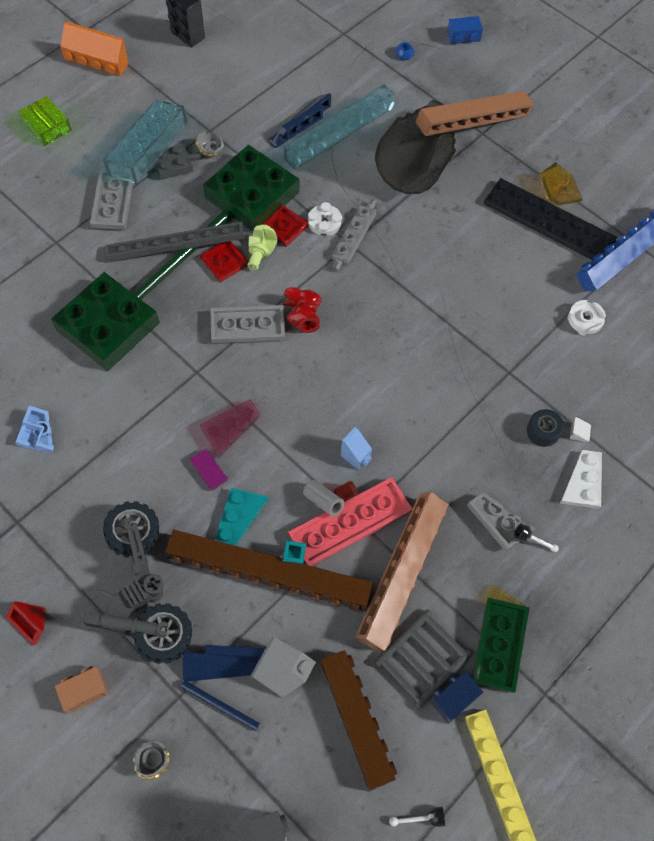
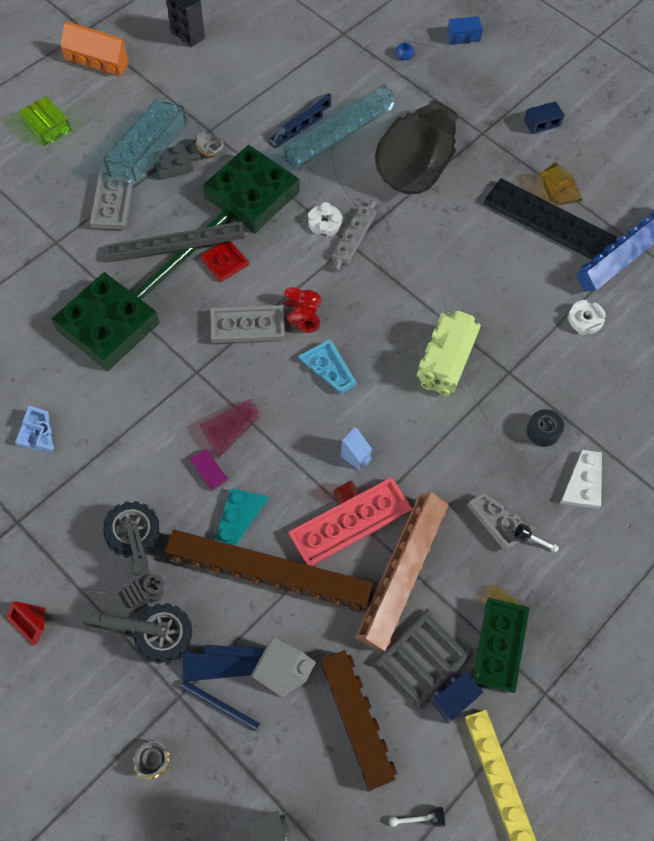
(81, 689): nougat brick -> none
(261, 245): yellowish green piece -> none
(286, 225): red tile -> none
(294, 552): teal slope -> none
(323, 498): light grey brick -> none
(329, 366): none -> medium azure wing
(448, 352): none -> yellowish green brick
(474, 113): nougat brick -> none
(544, 117): none -> dark blue brick
(580, 430): white slope -> none

